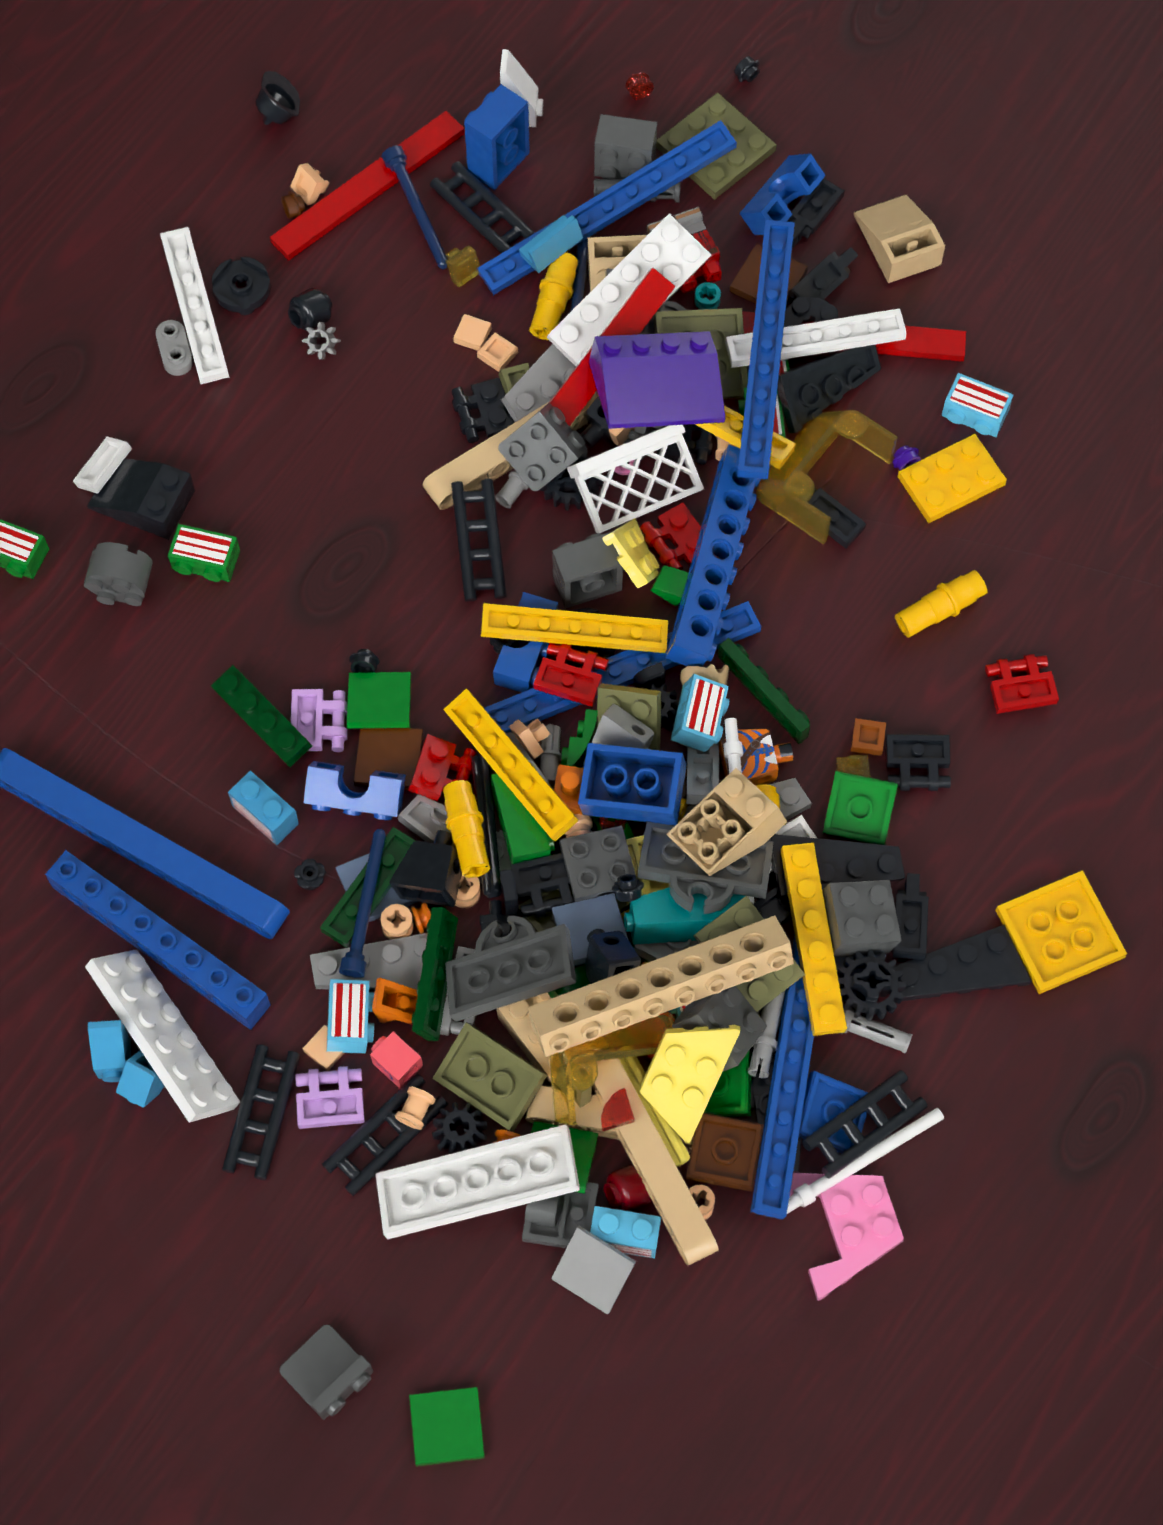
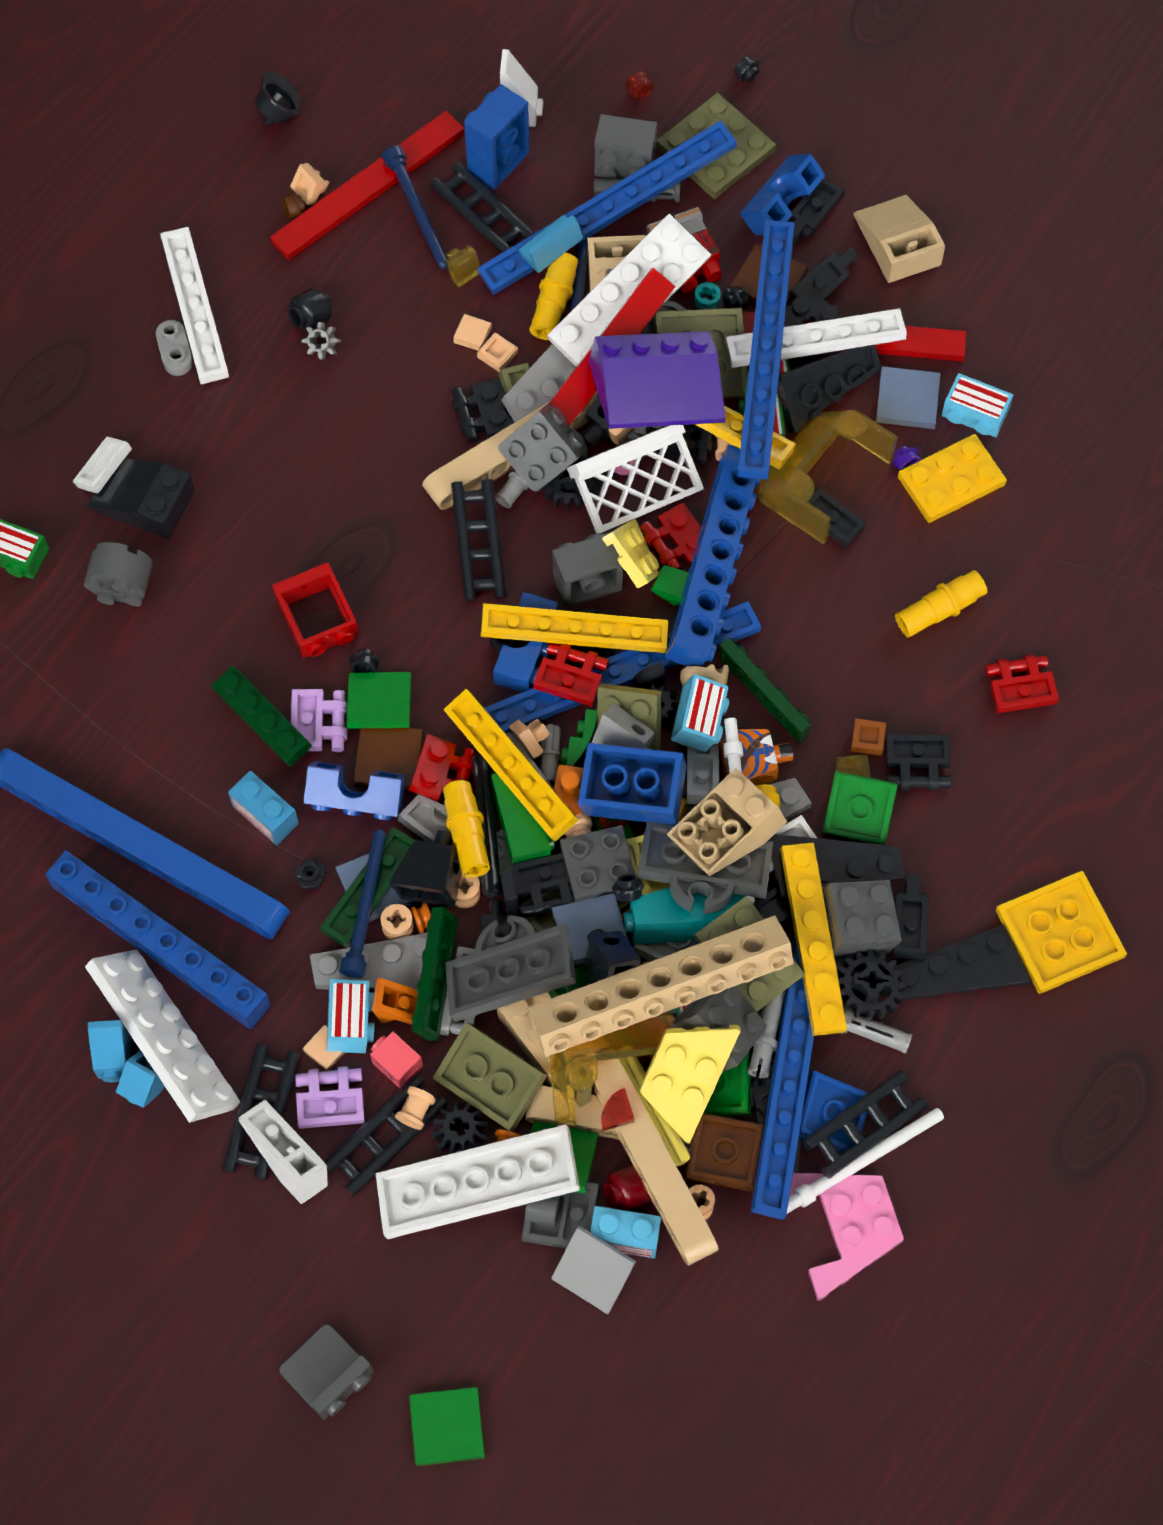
(203, 553): brick -> none
(244, 299): black plate -> none
(285, 1152): none -> white slope
(308, 584): none -> red window
(735, 298): none -> black plate
(908, 397): none -> sand blue tile

